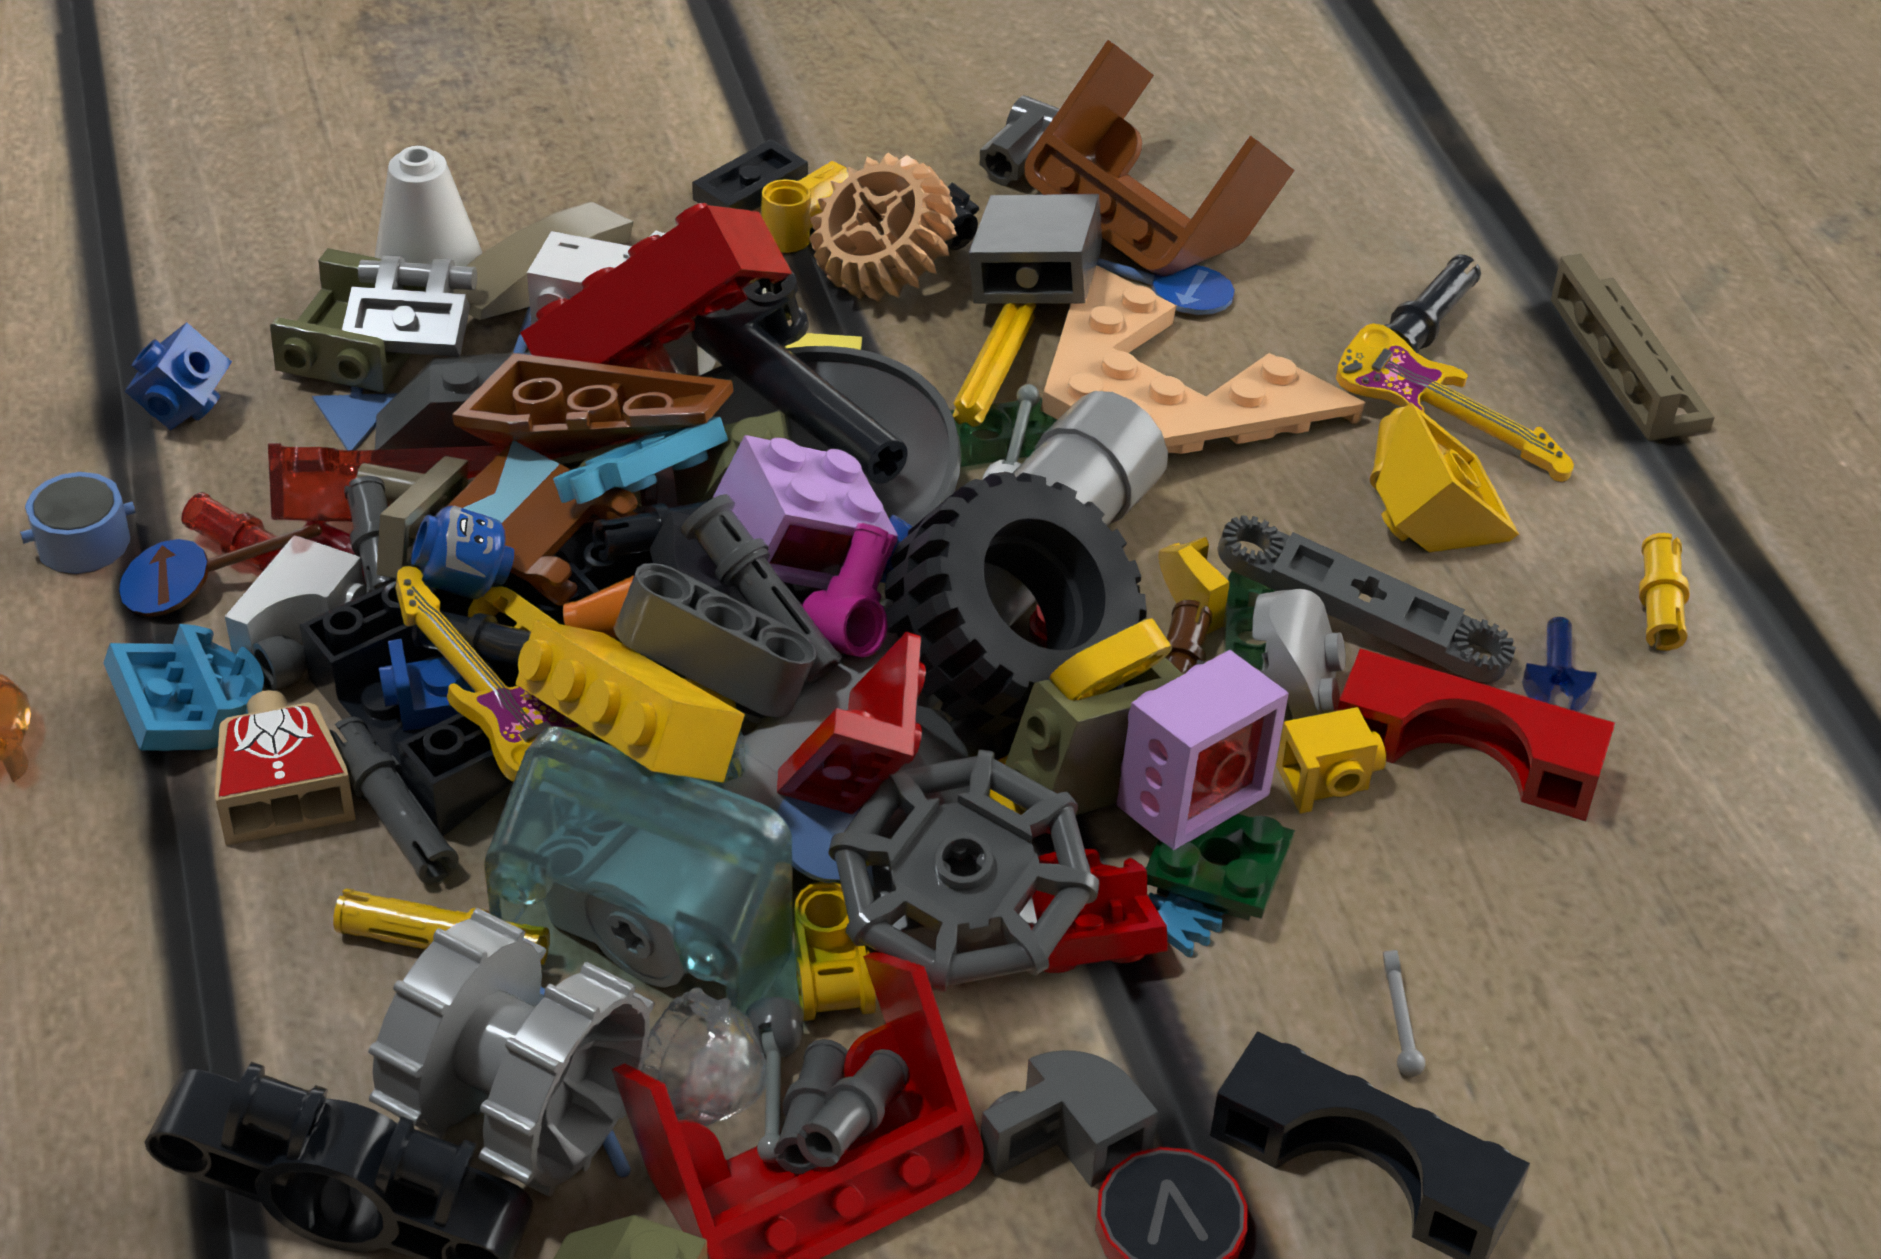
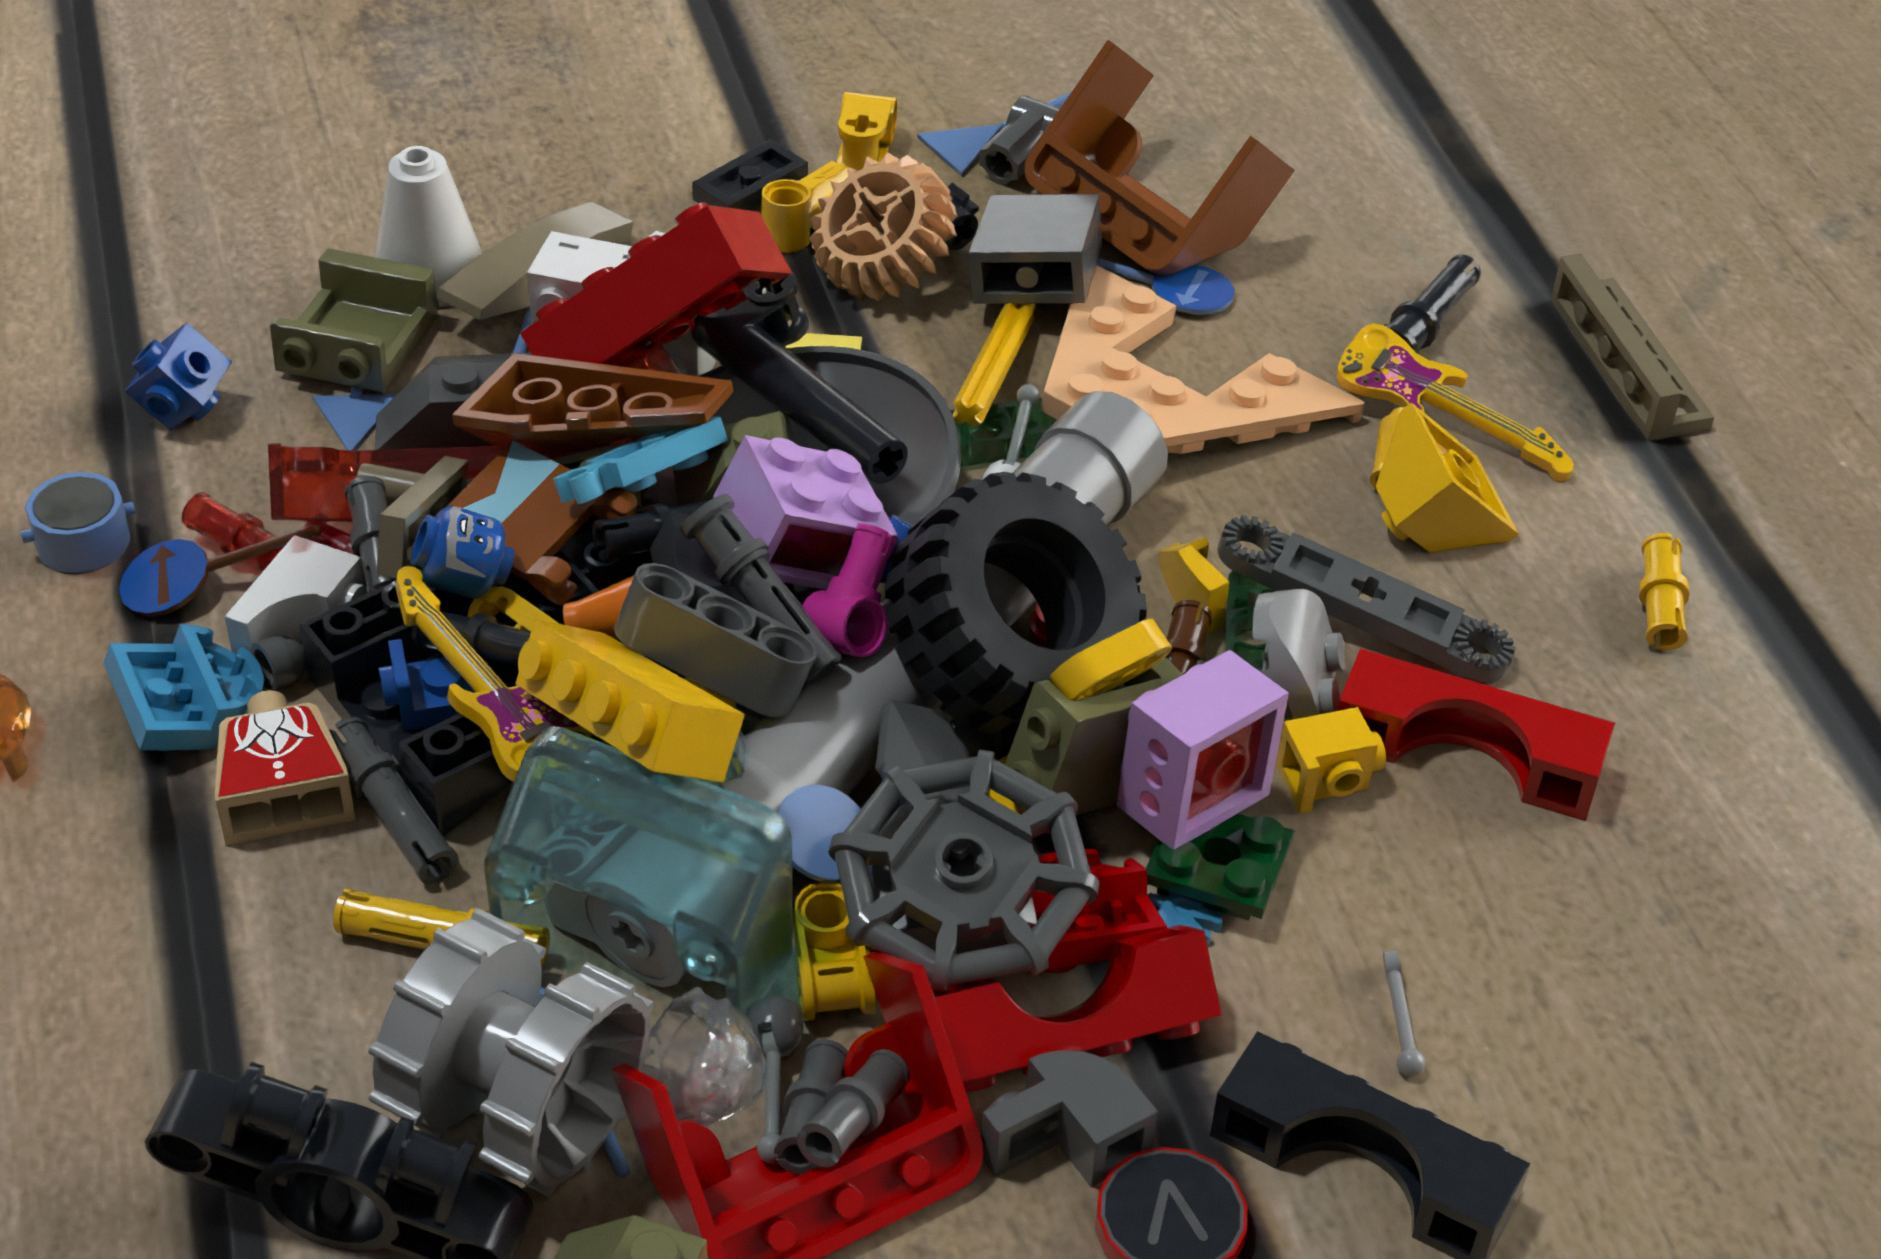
(412, 320): light grey plate -> none
(865, 128): none -> yellow piece
(866, 743): red bracket -> none
(962, 146): none -> medium blue piece
(1151, 986): none -> red arch
(1540, 680): clear blue bar -> none

